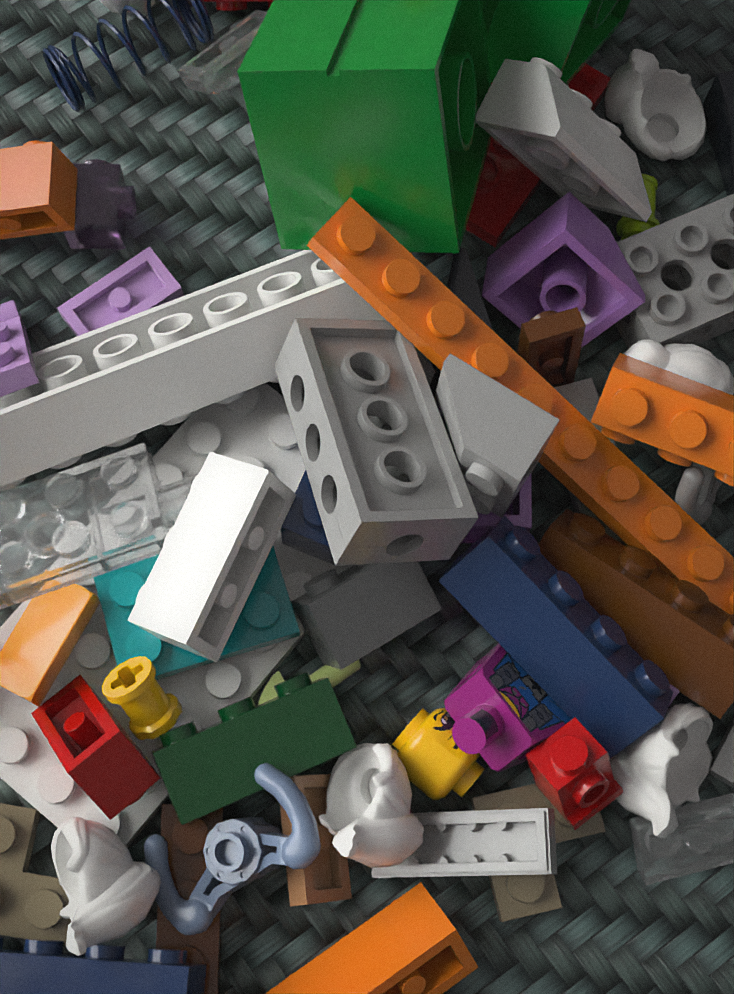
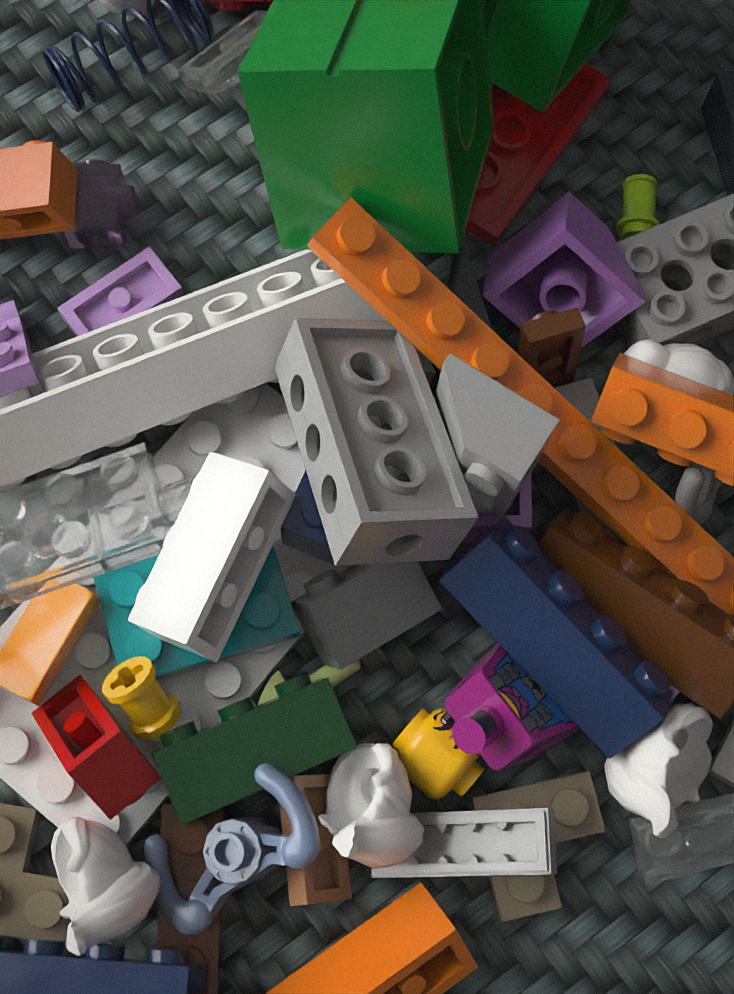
(563, 138): white slope -> none
(574, 773): red brick -> none
(656, 107): white hair -> none

